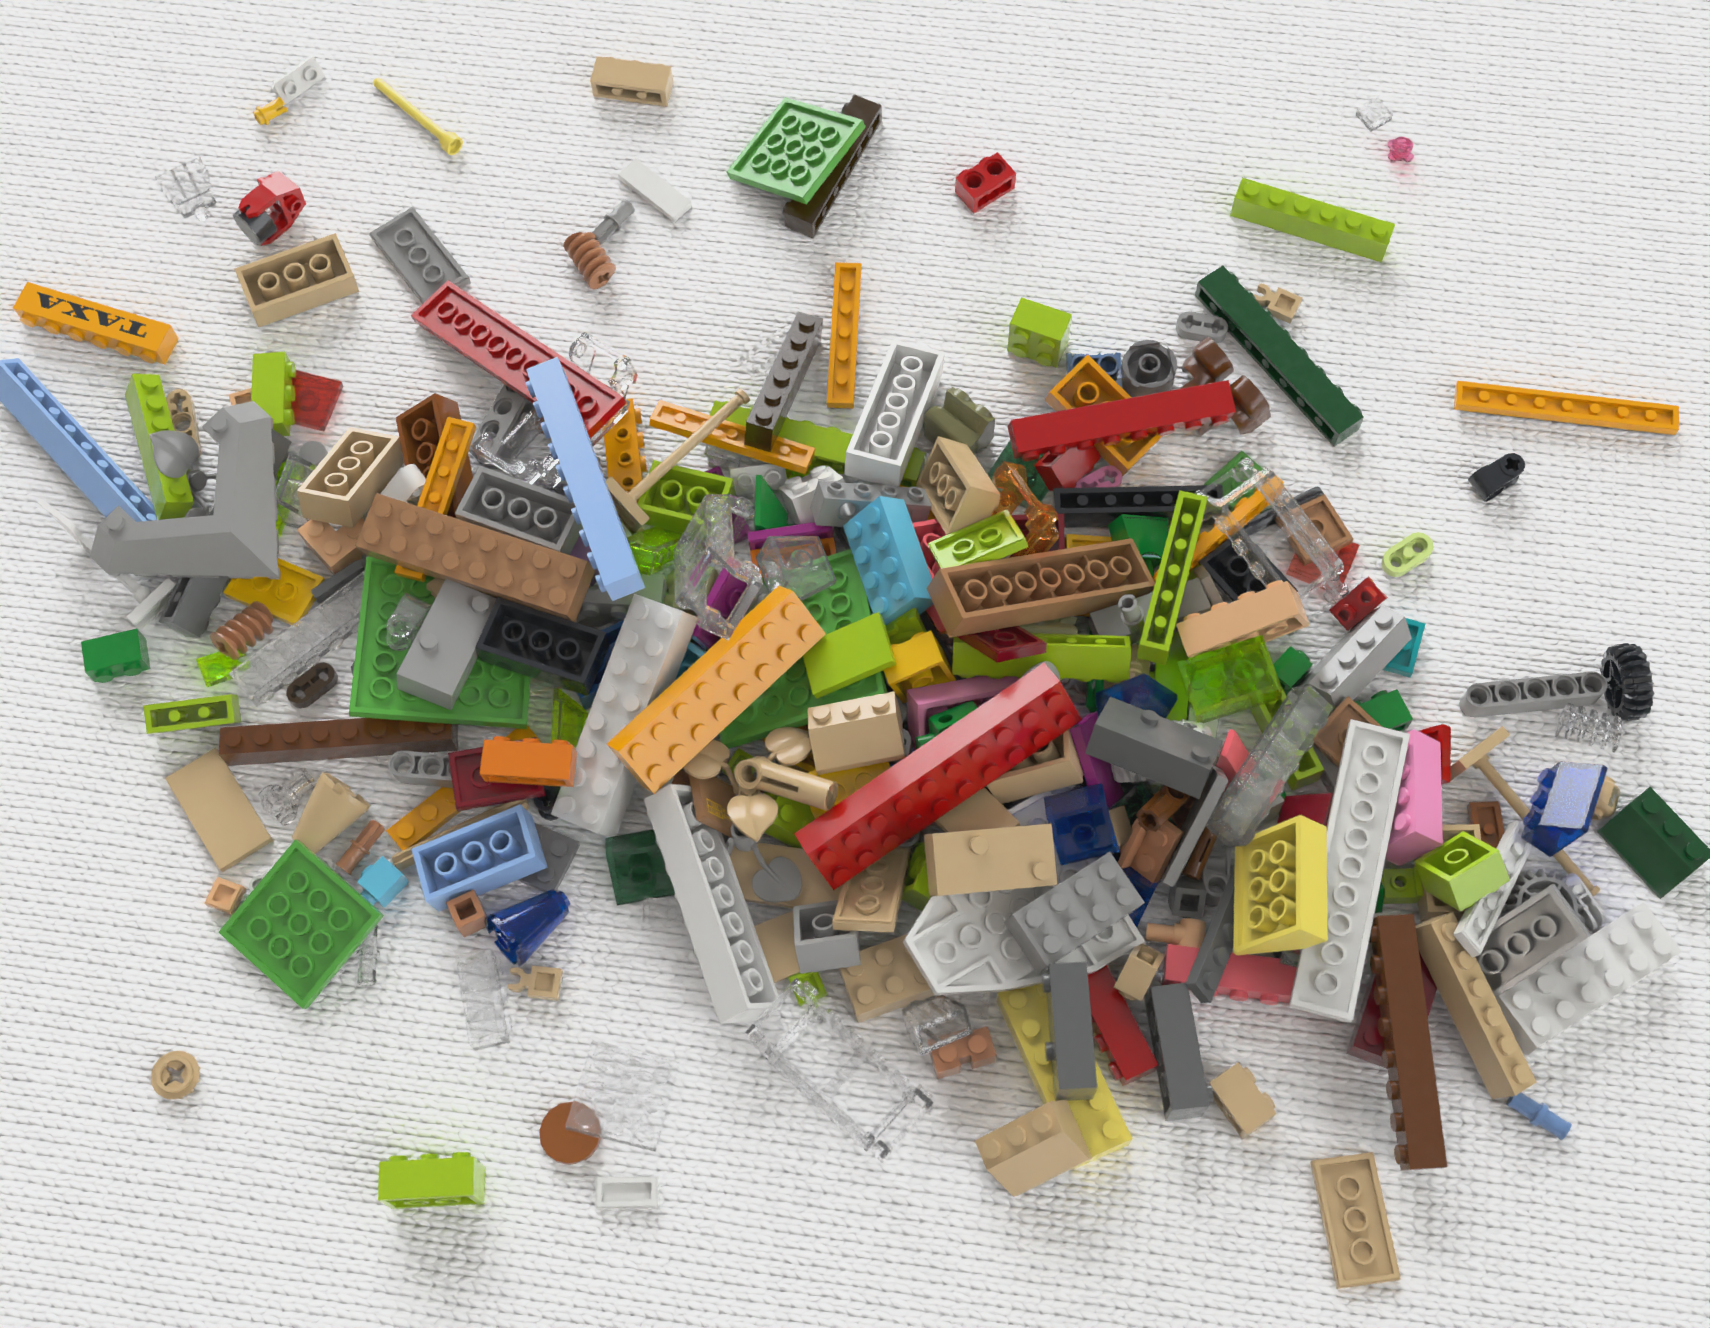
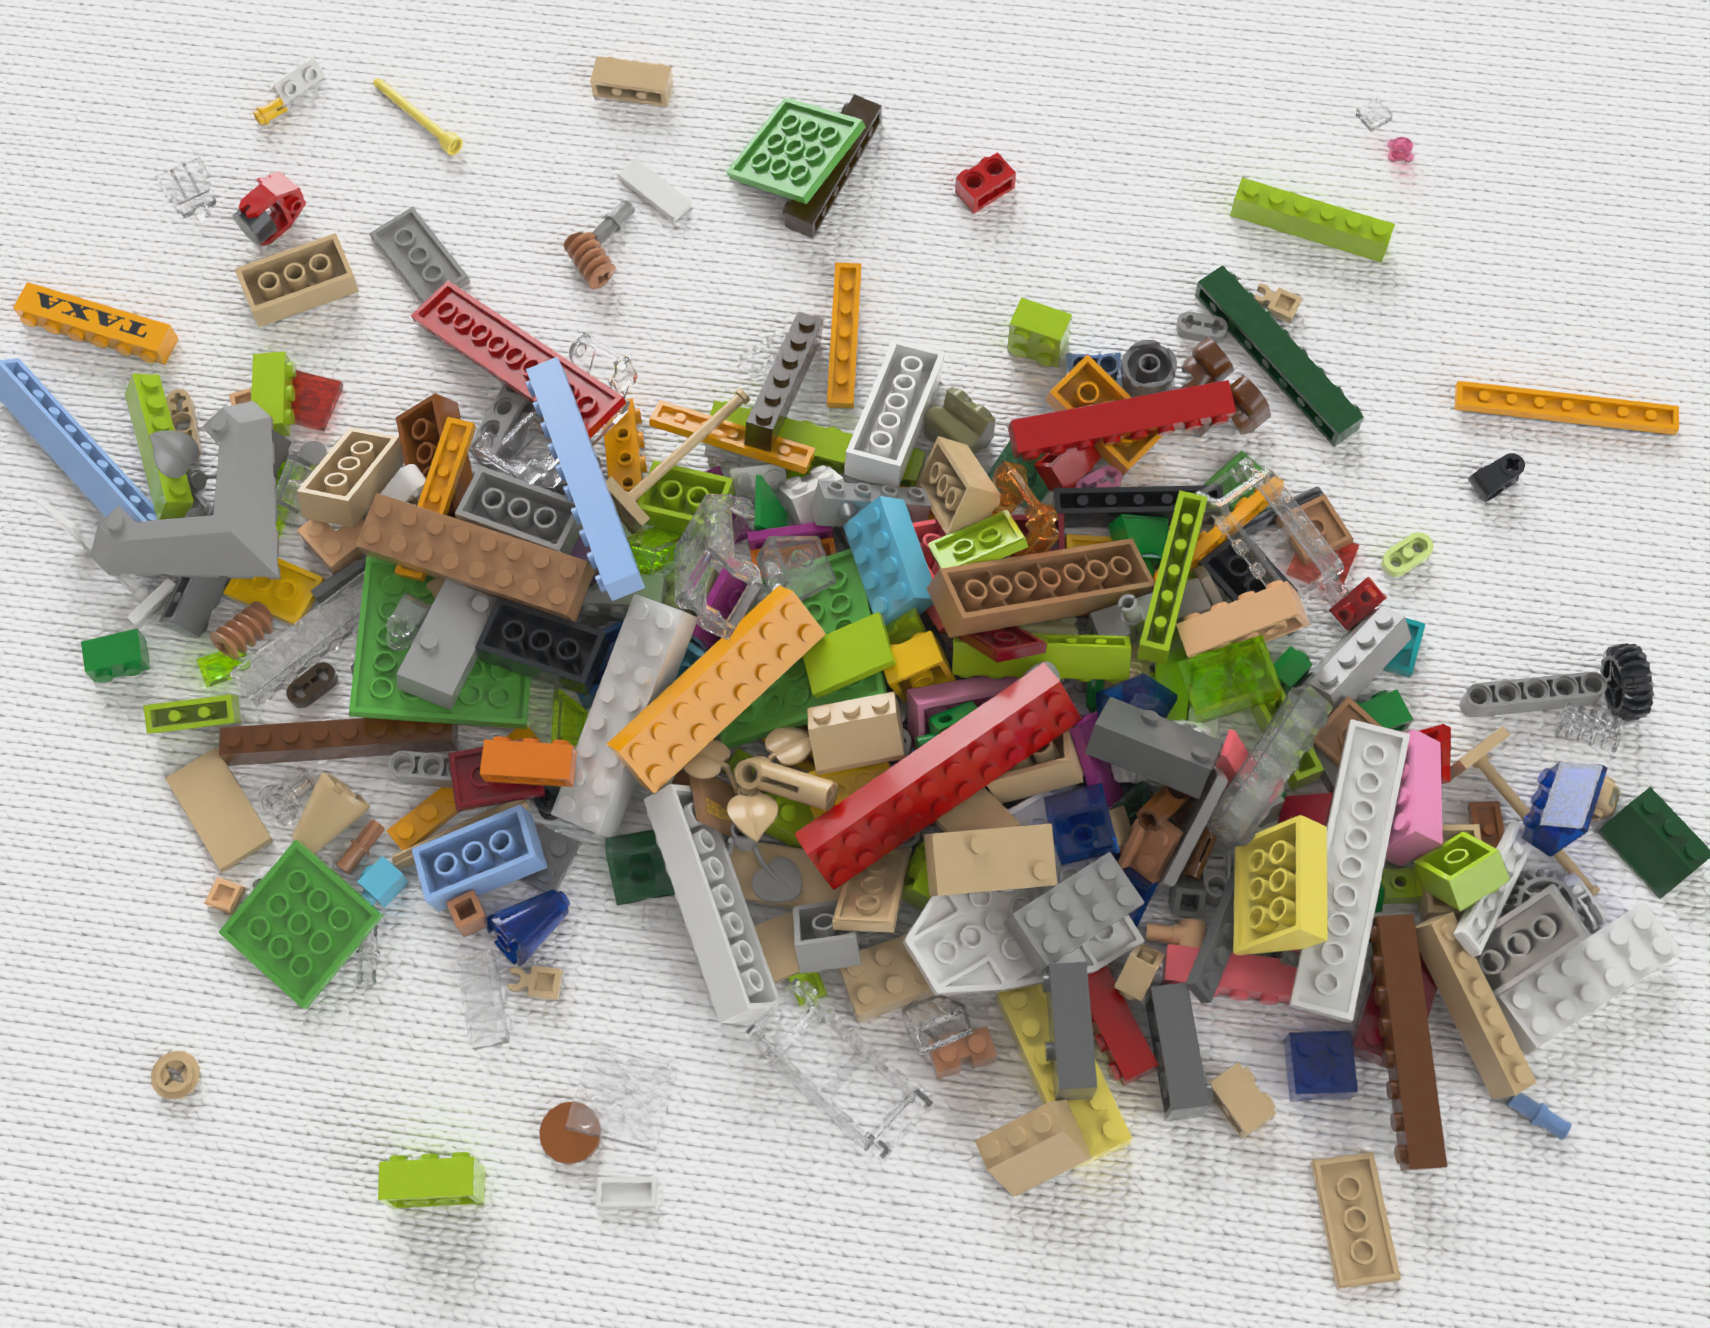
(1320, 1065): none -> clear blue brick

